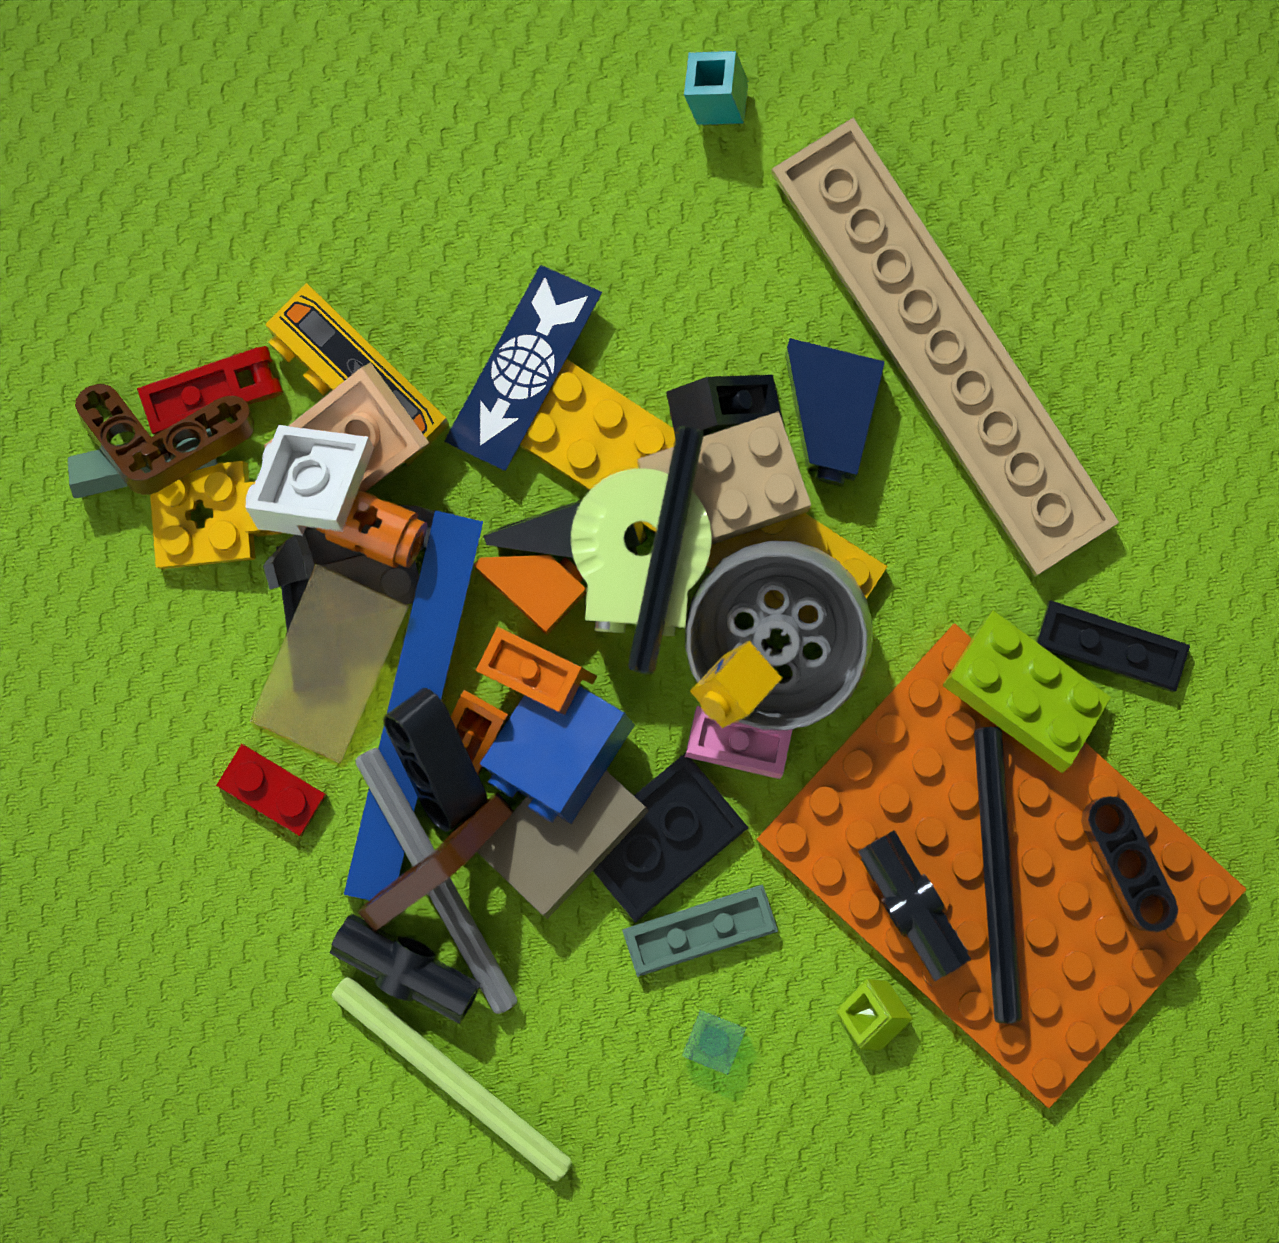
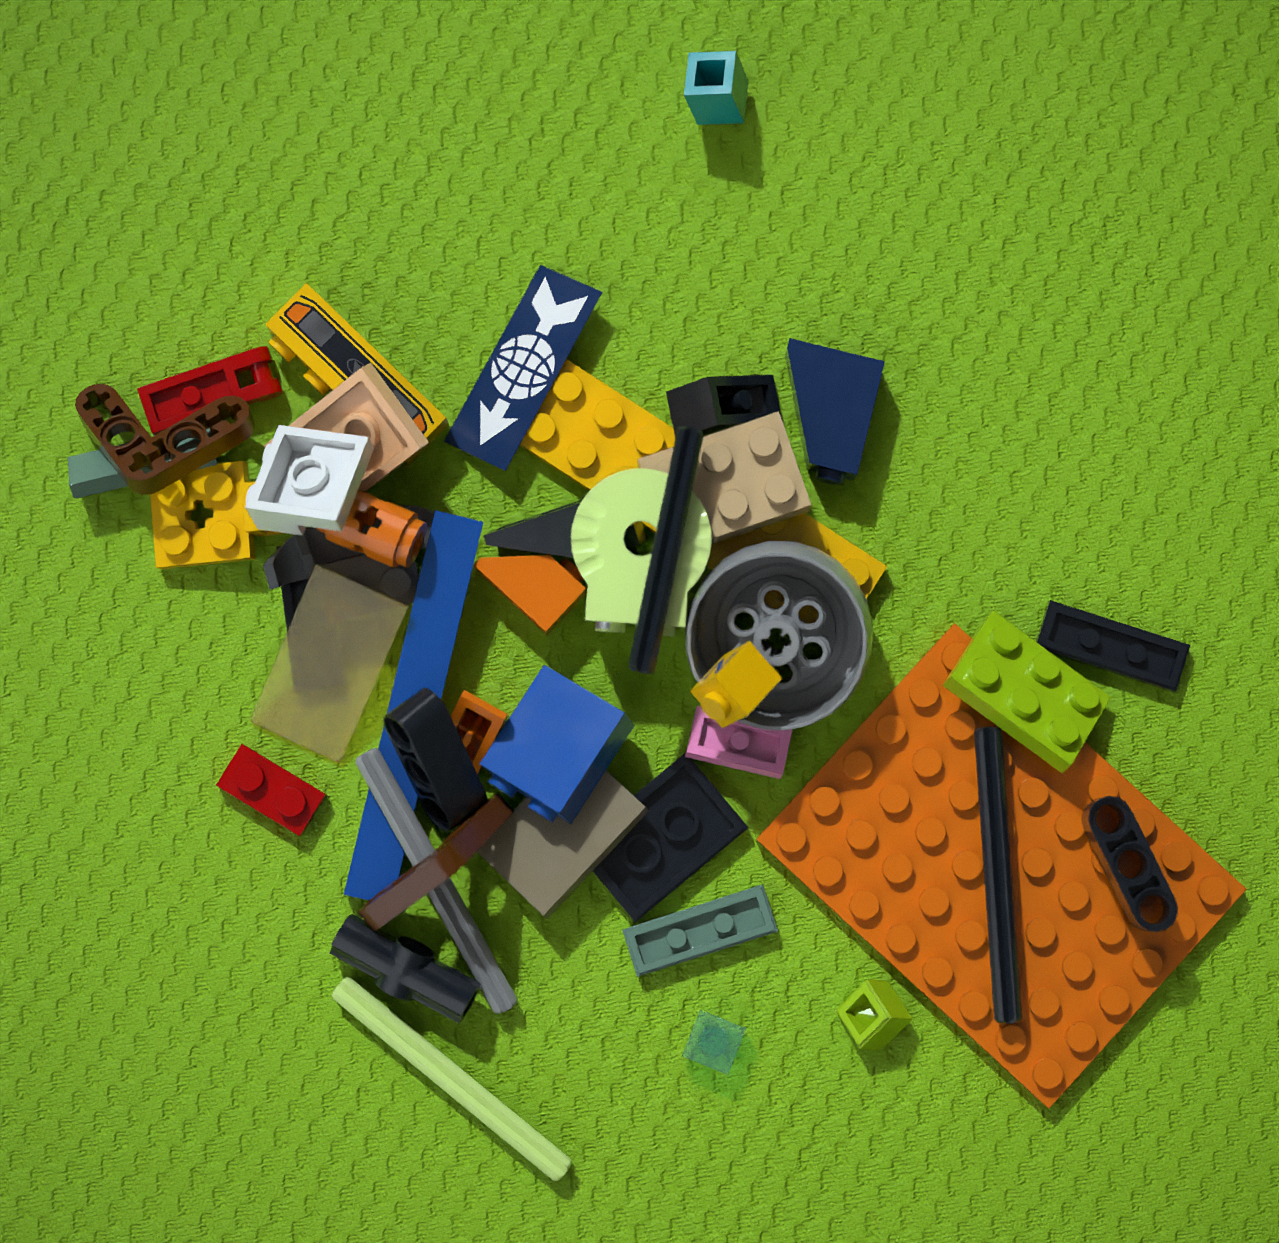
(532, 670): orange panel -> none
(914, 905): black piece -> none
(944, 347): tan plate -> none

